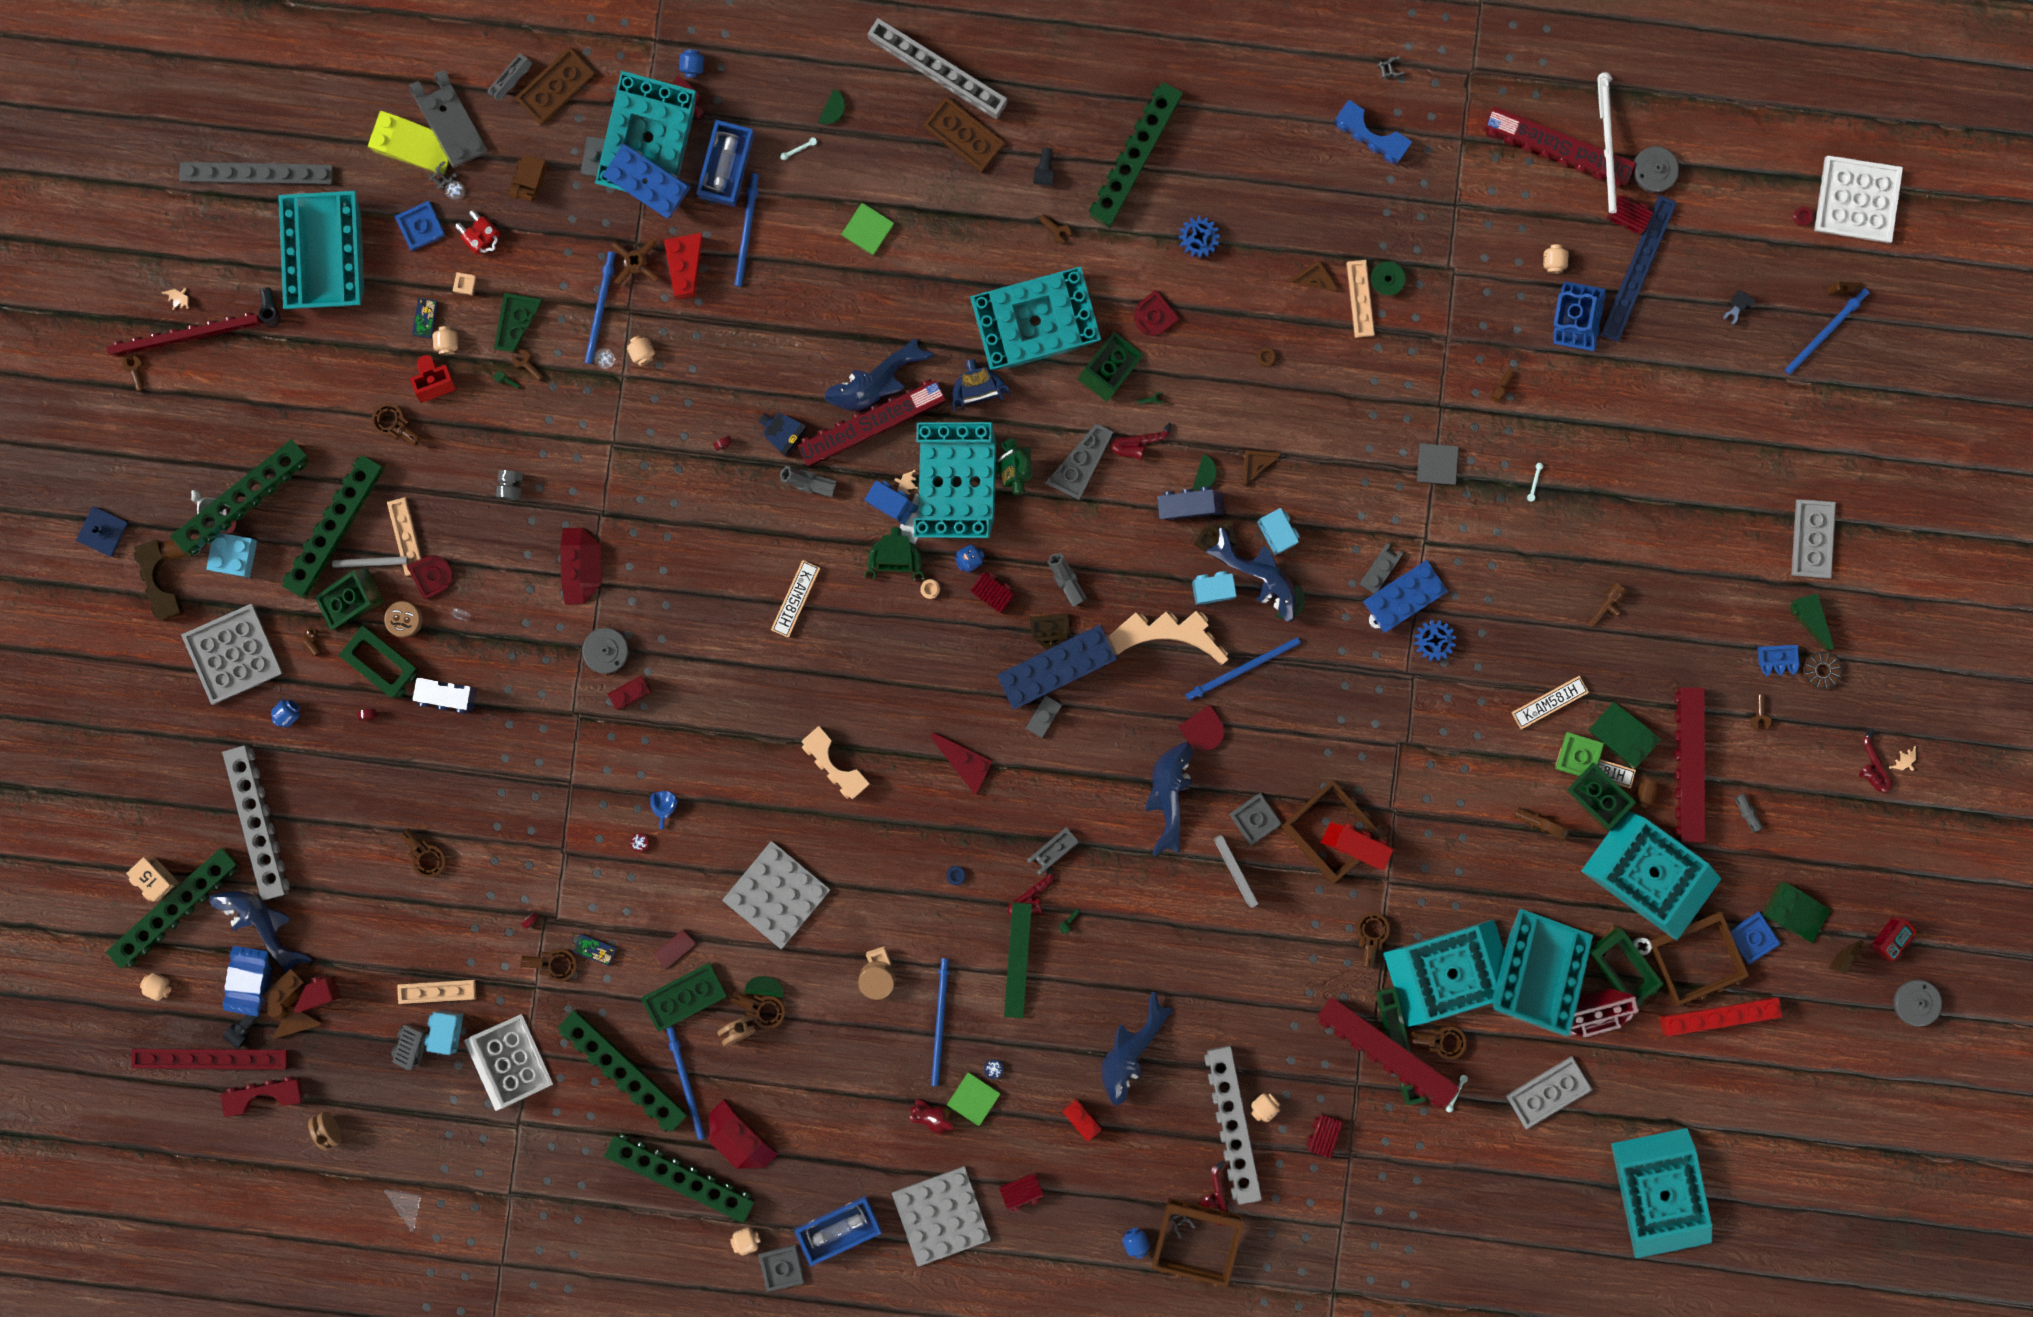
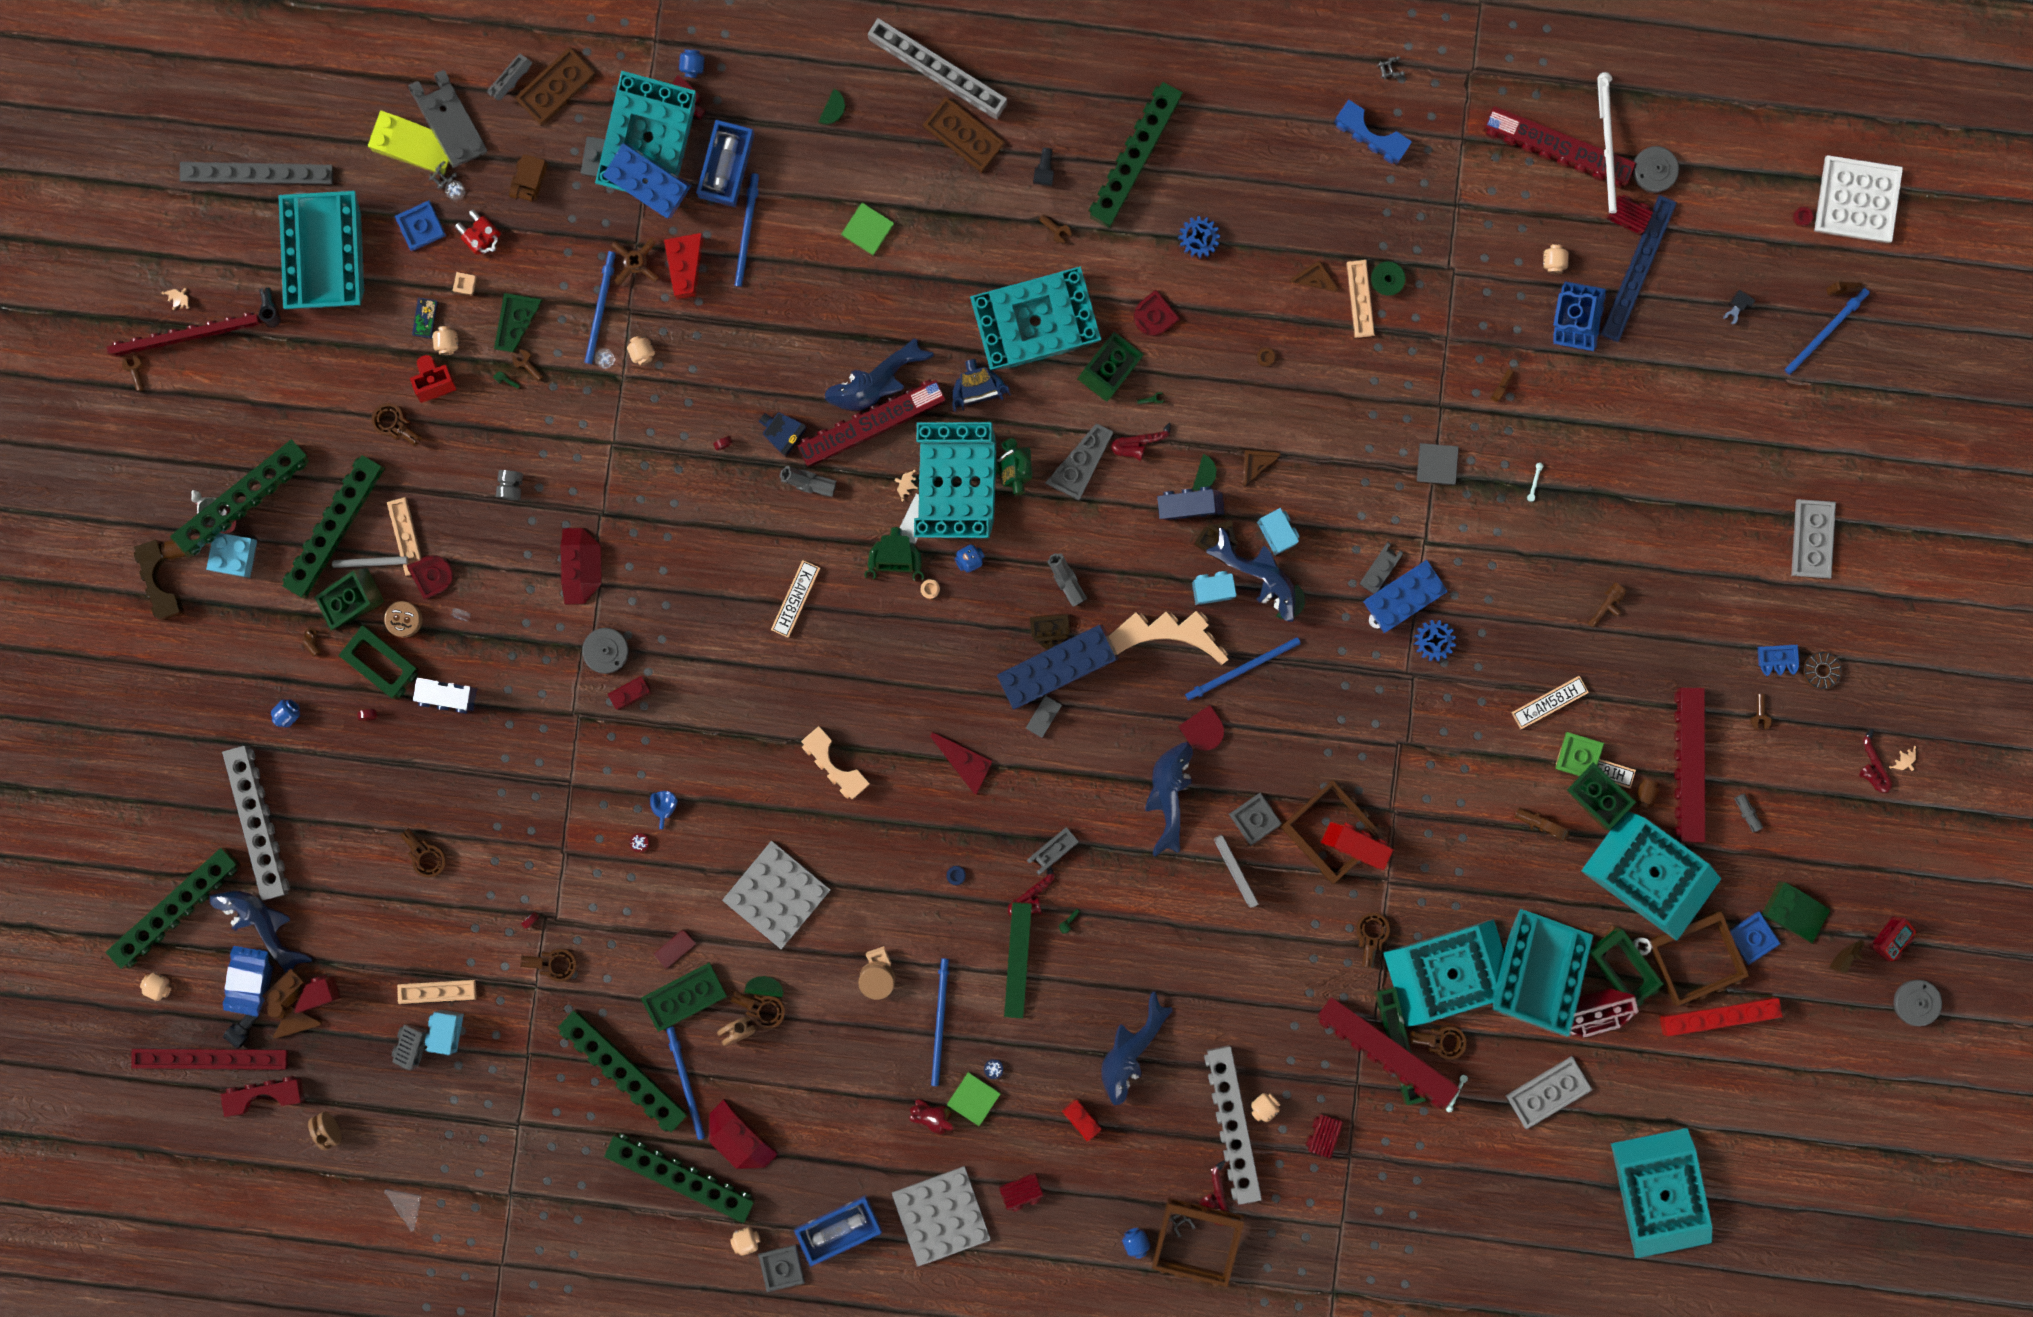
(102, 531): dark blue tile -> none
(152, 879): light nougat brick -> none
(232, 654): light grey plate -> none
(508, 1062): white slope -> none
(595, 949): tile -> none
(812, 142): light aqua hinge -> none
(890, 502): blue hinge -> none
(992, 592): dark red brick -> none
(1624, 735): dark green slope -> none
(1811, 616): dark green slope -> none

